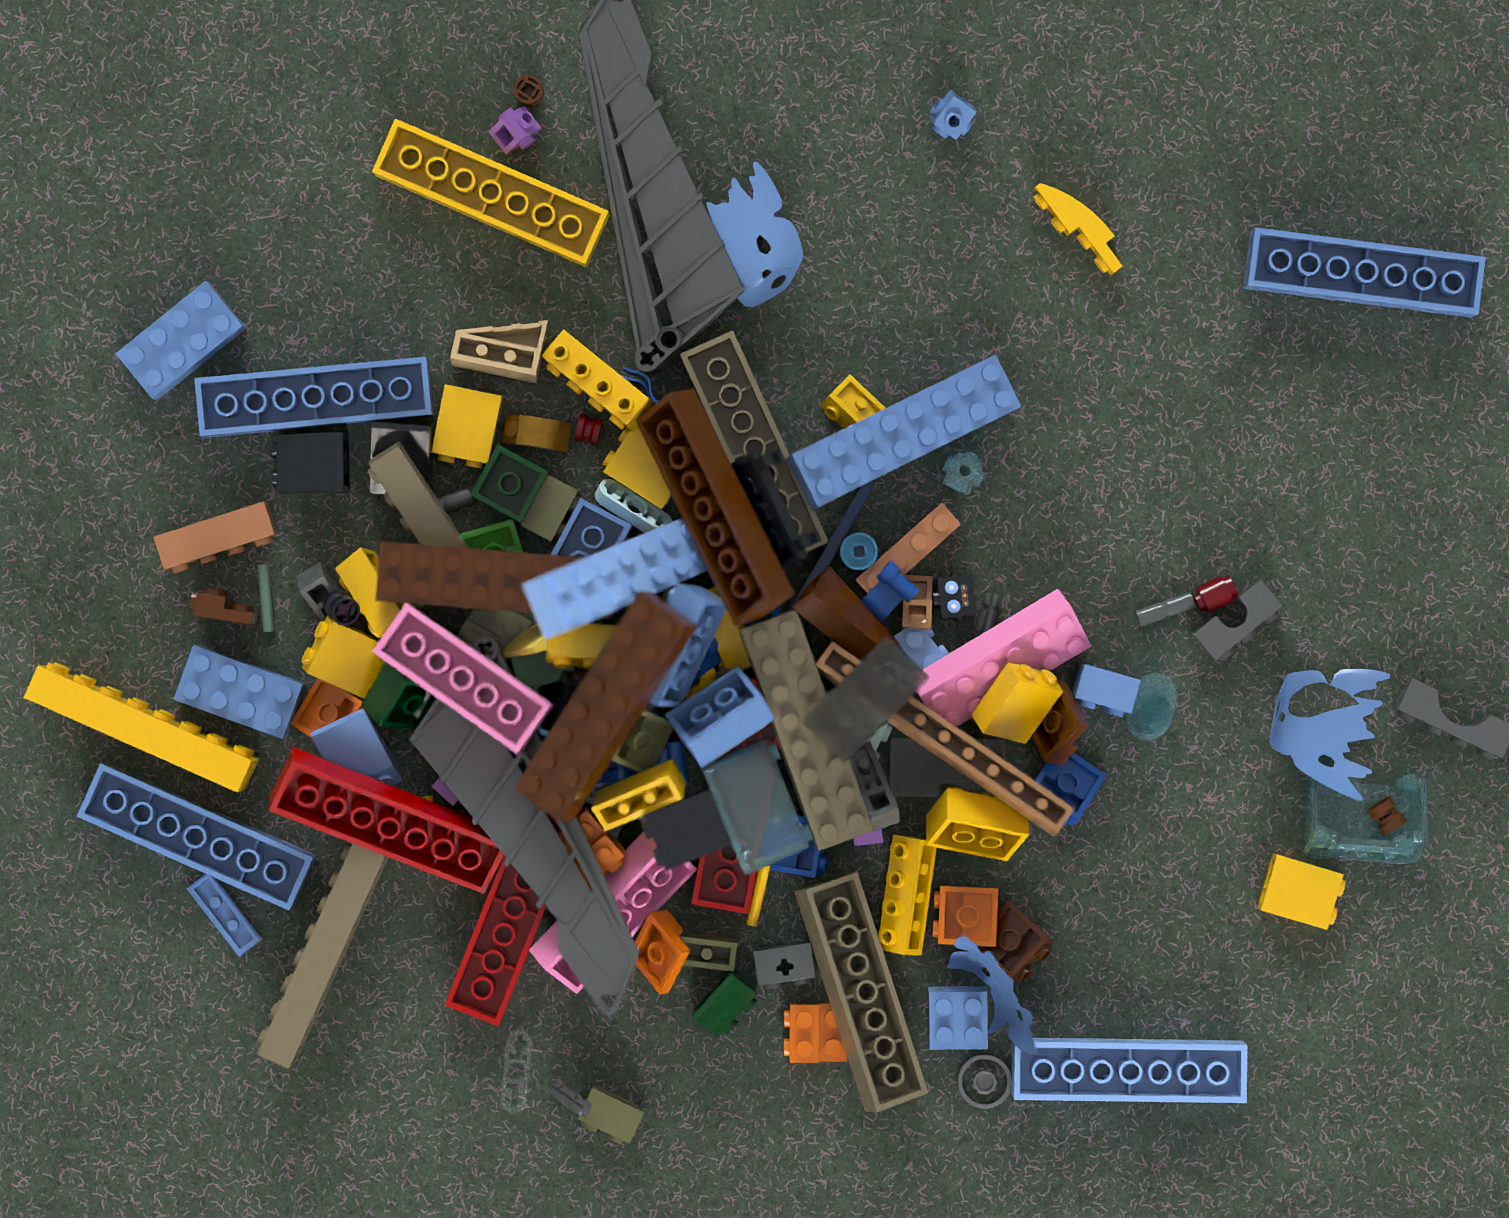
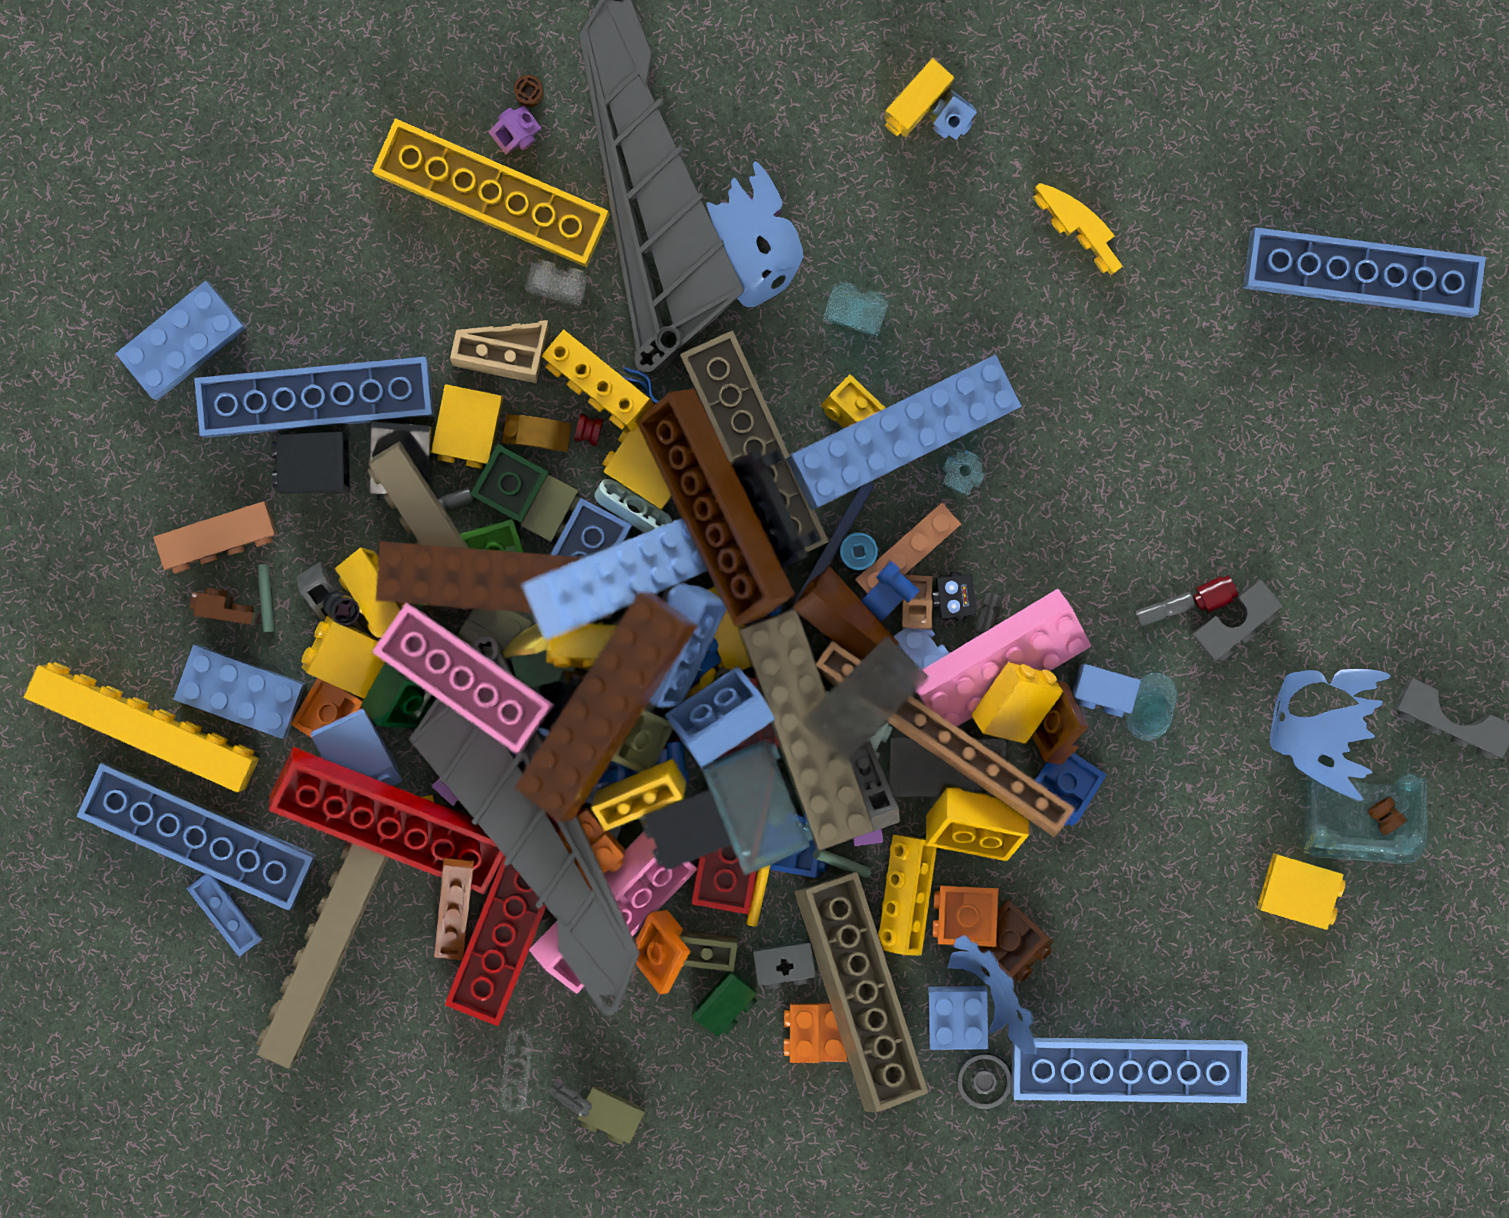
(453, 909): none -> plate
(557, 284): none -> clear brick
(841, 862): none -> sand green piece
(855, 309): none -> clear light blue brick
(917, 98): none -> yellow brick

